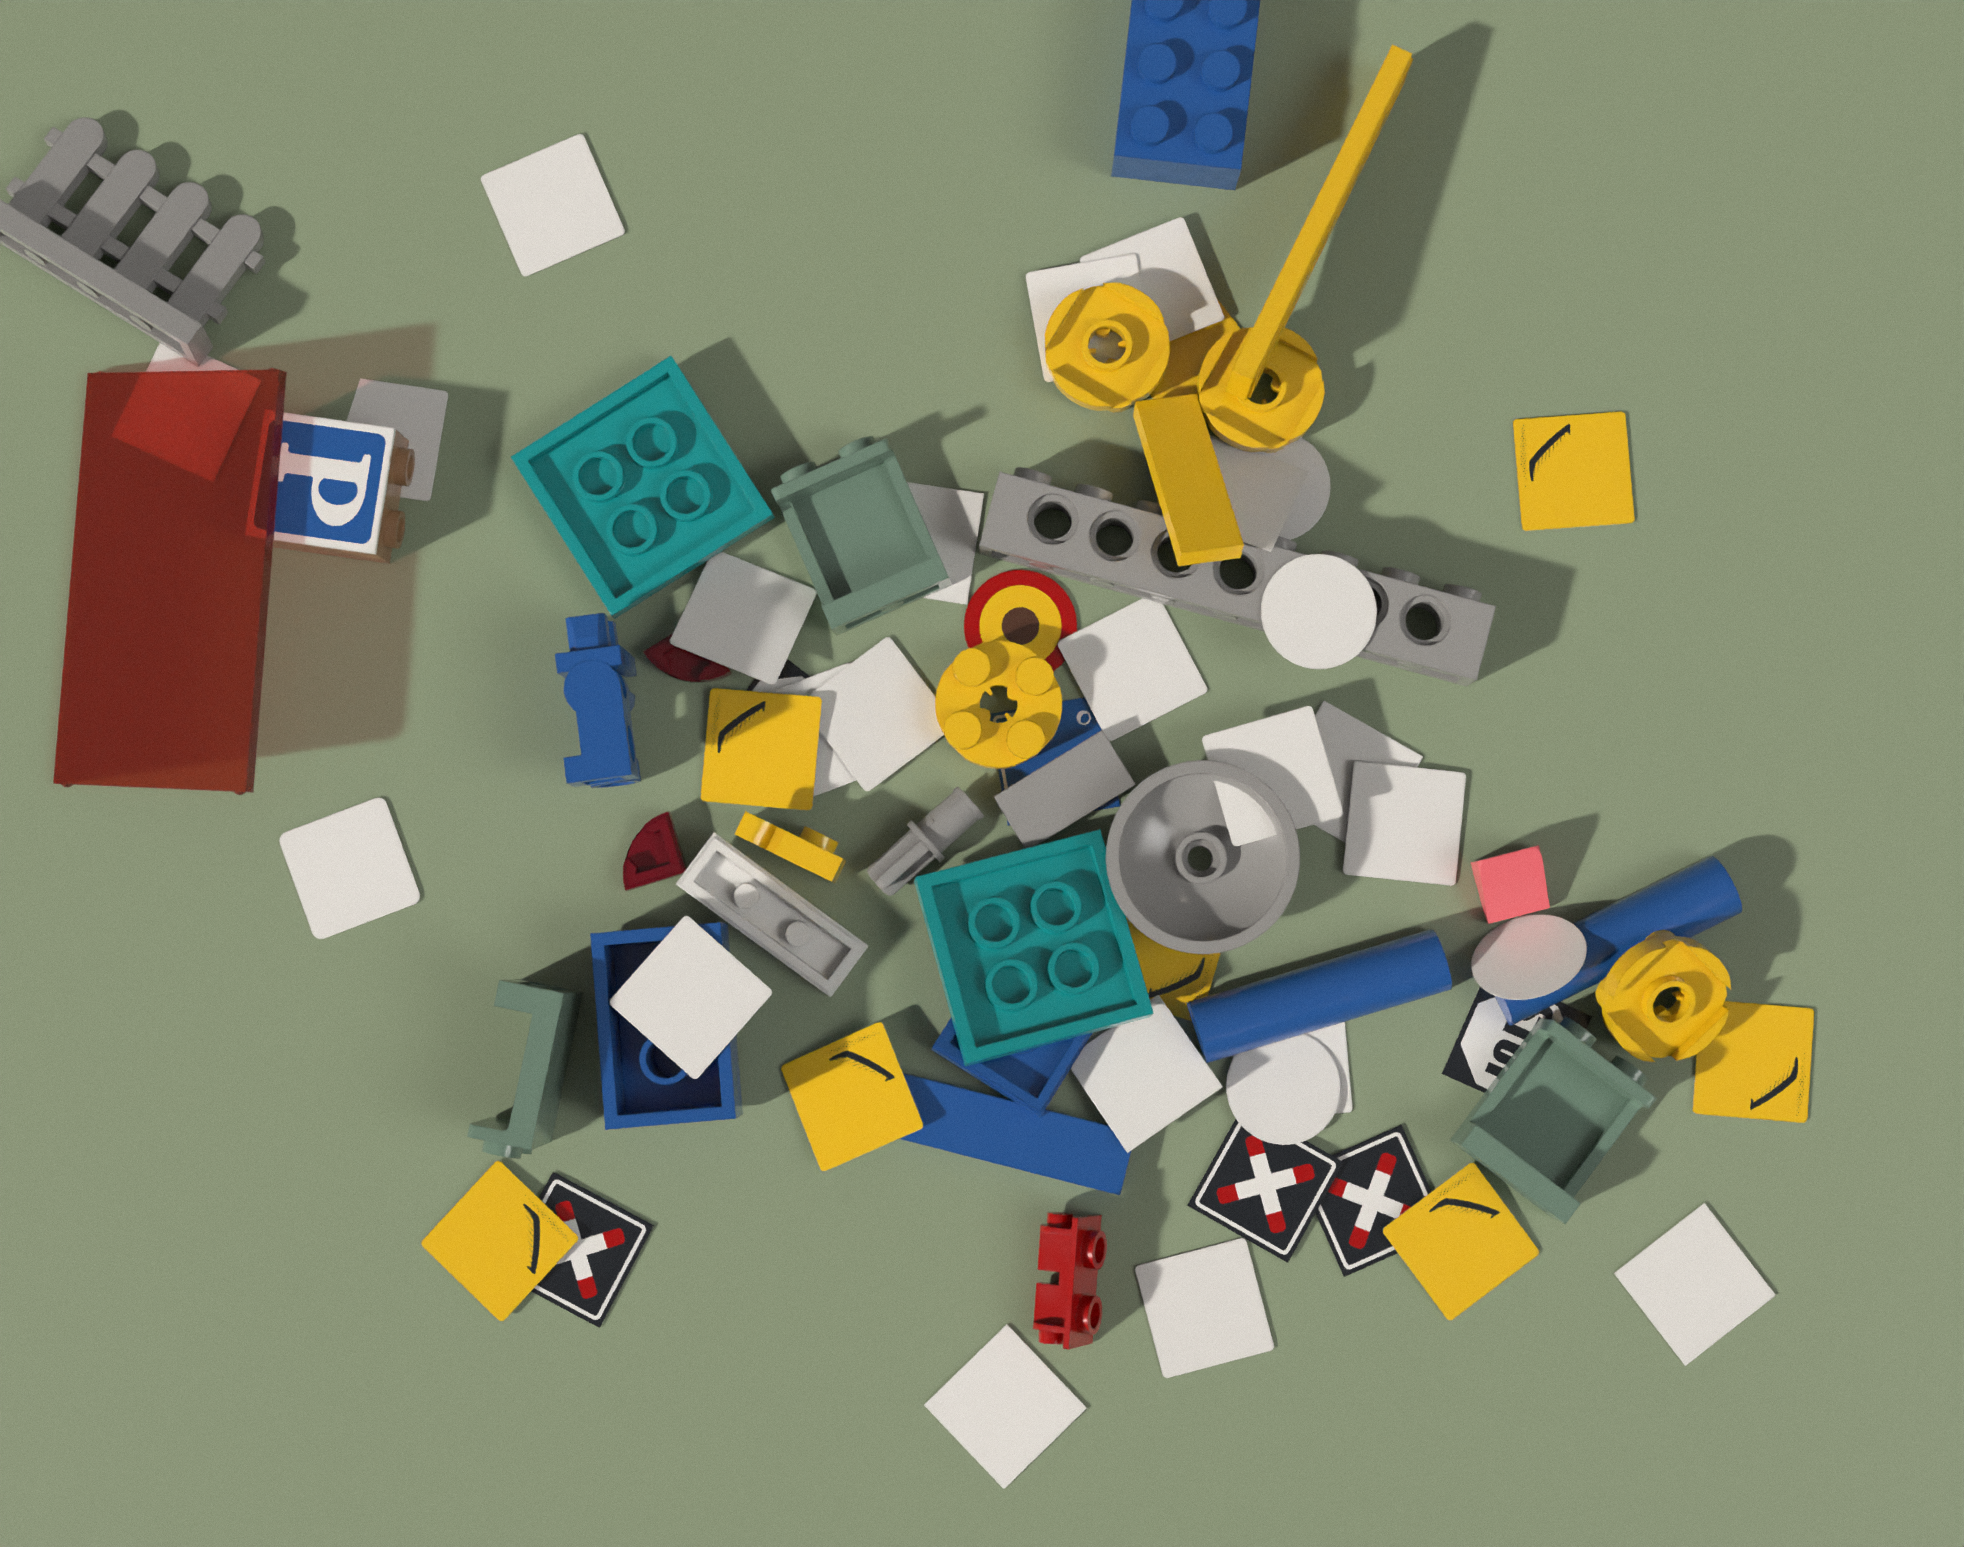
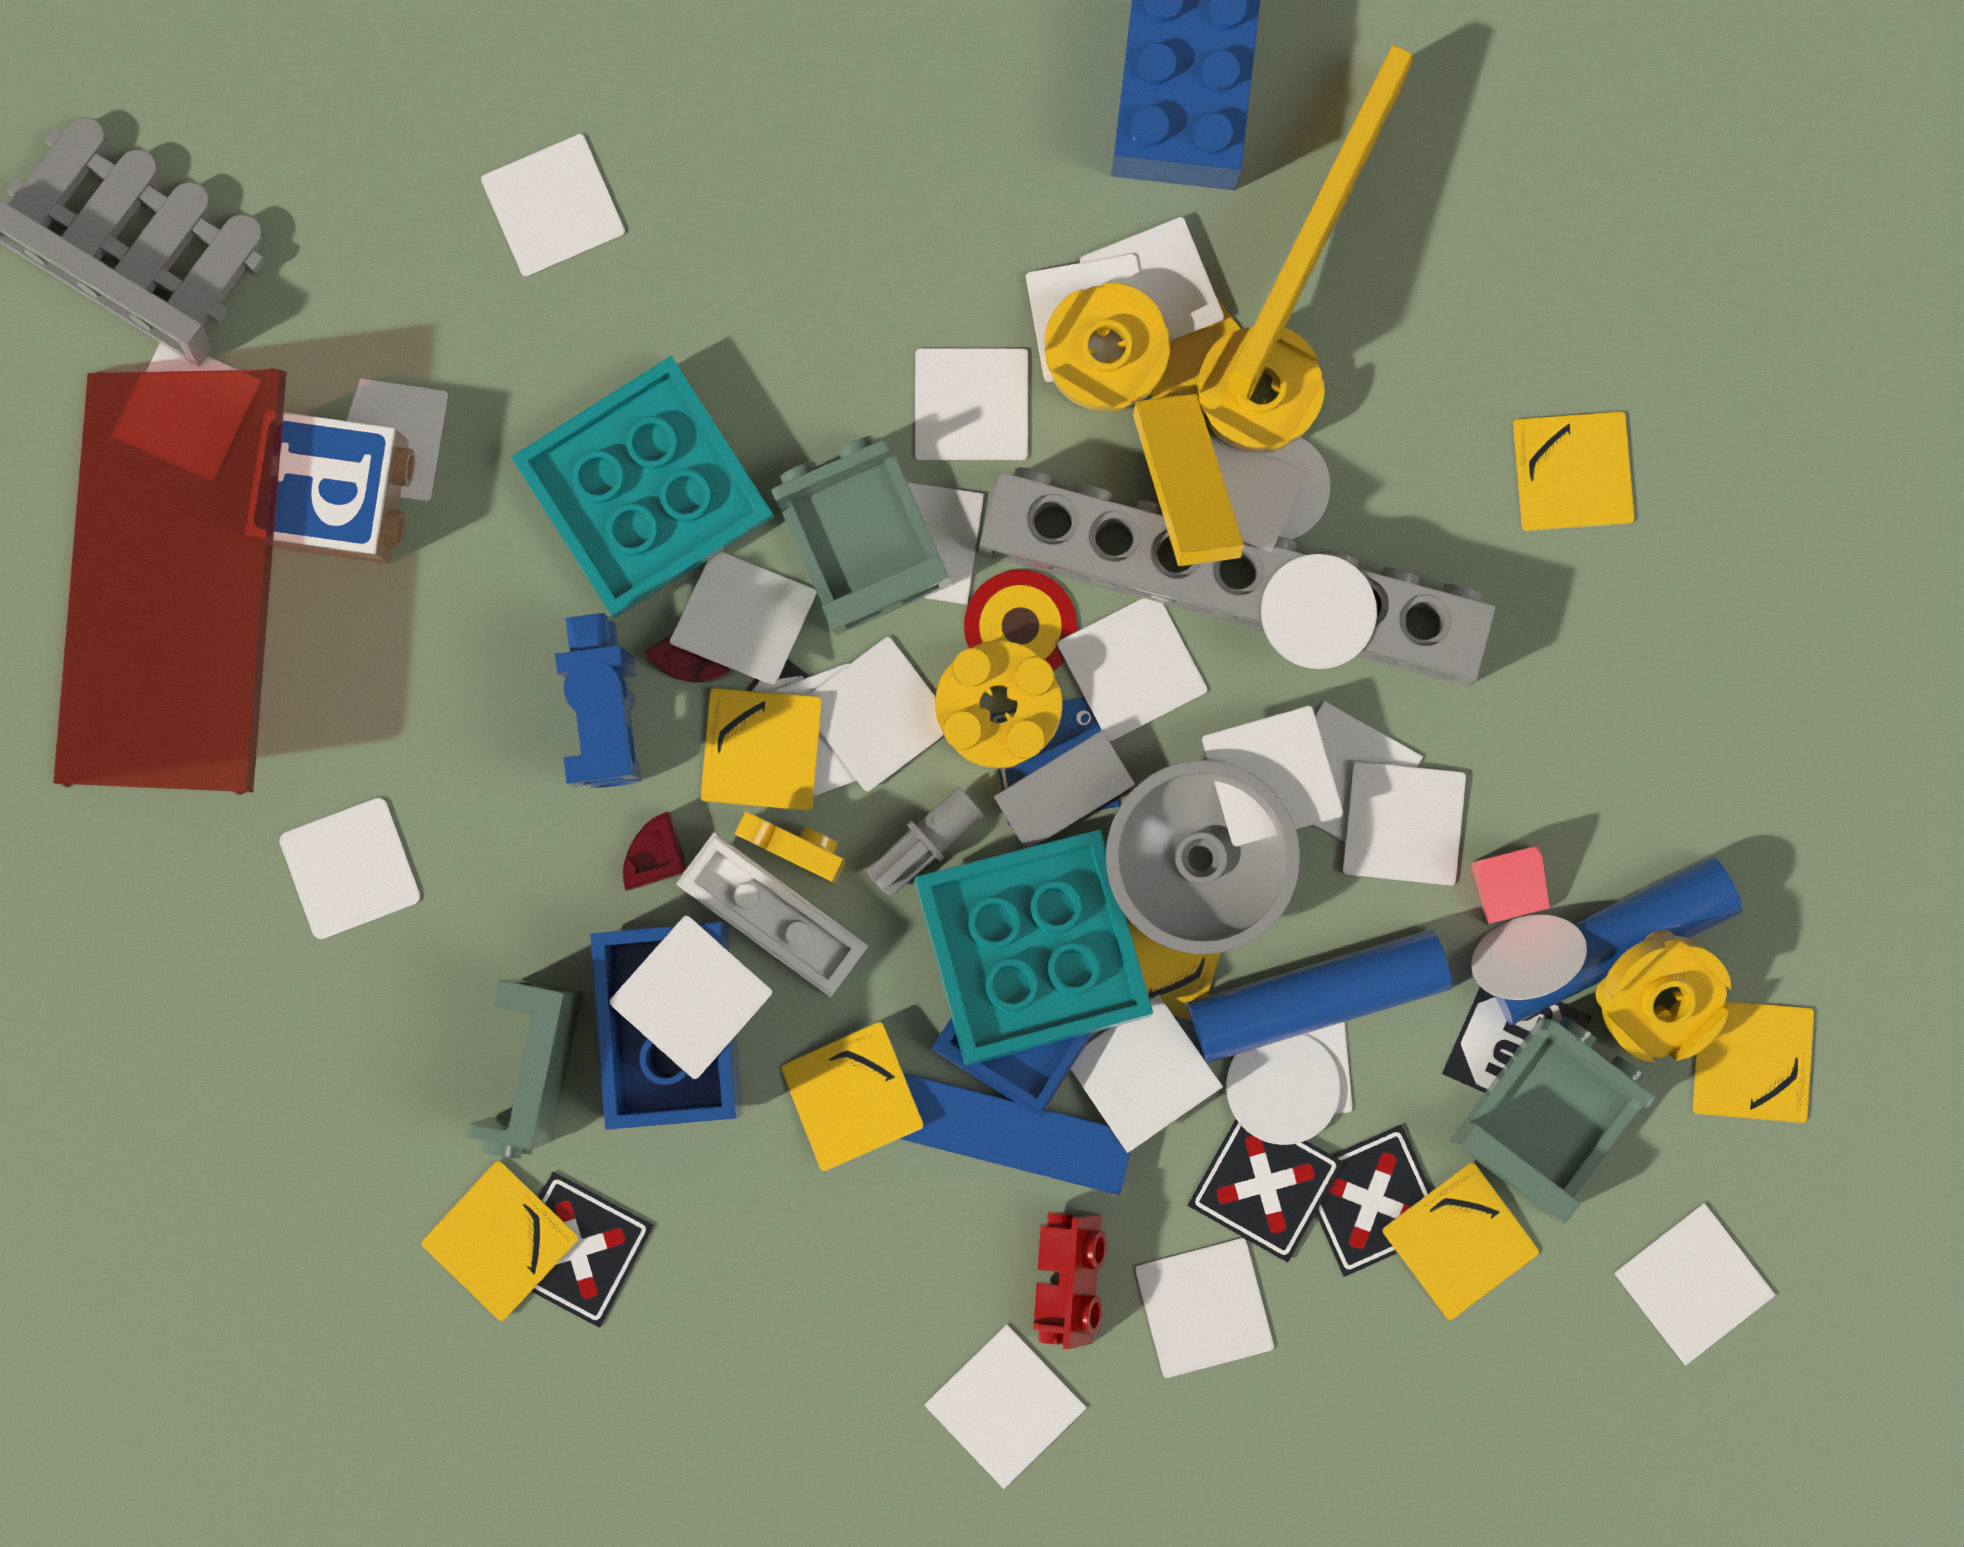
(971, 404): none -> white sticker

